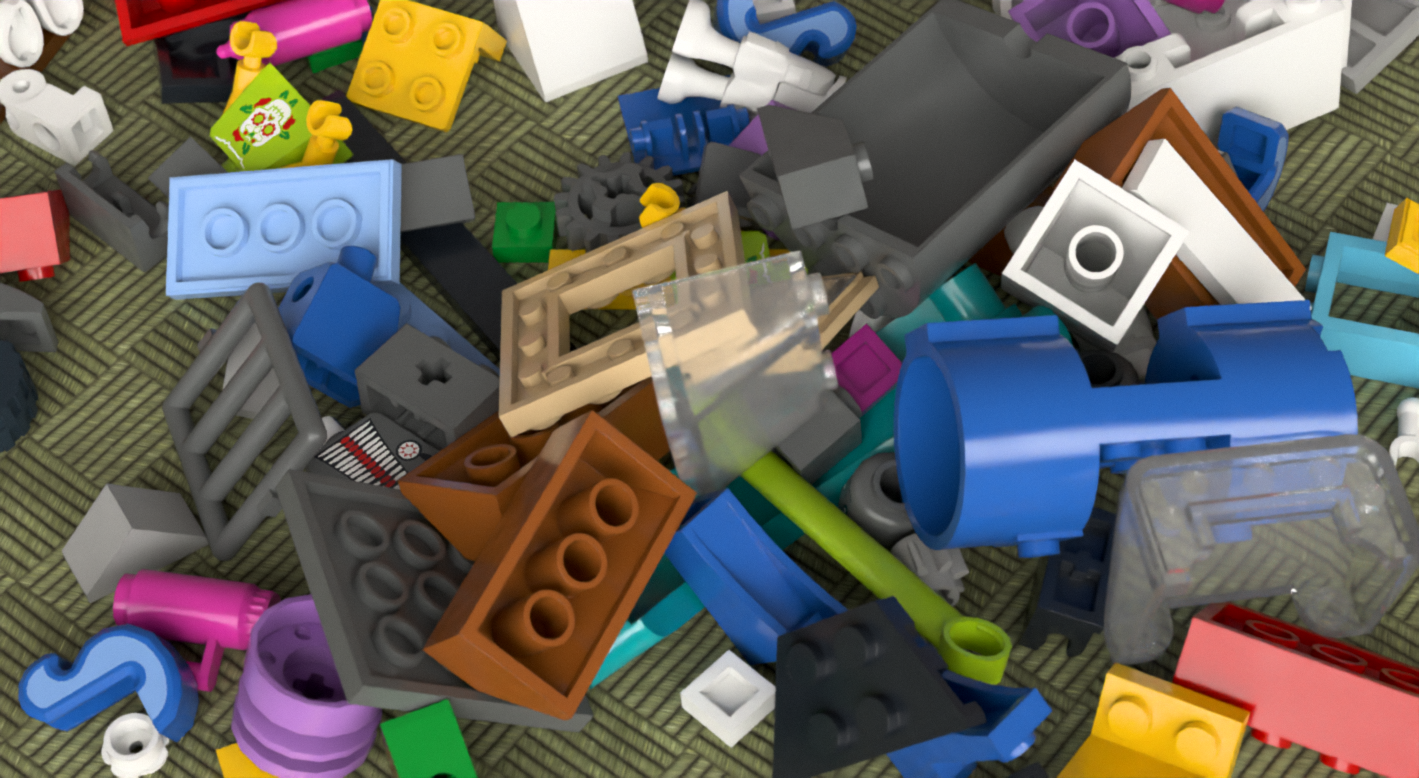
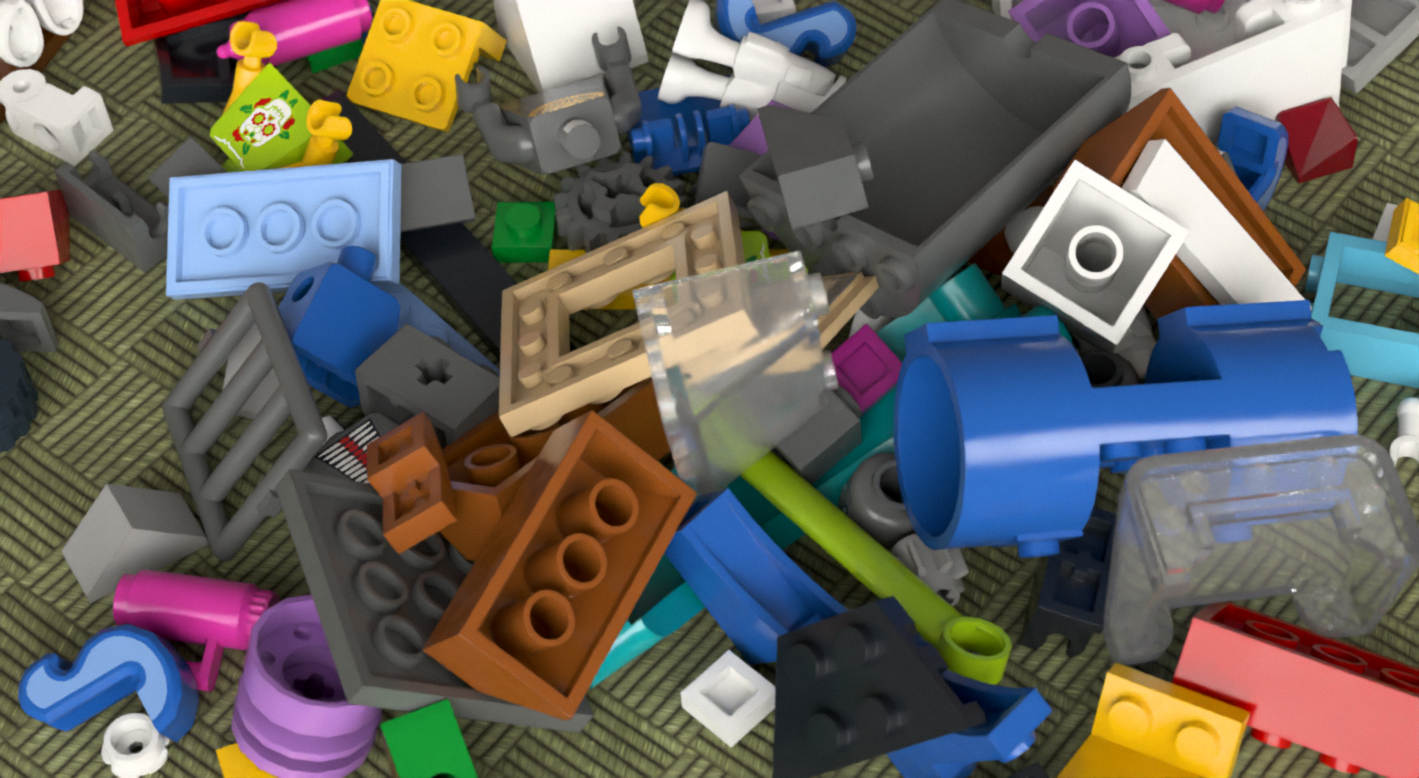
(413, 482): none -> dark orange slope
(560, 124): none -> dark grey torso
(1318, 140): none -> dark red slope

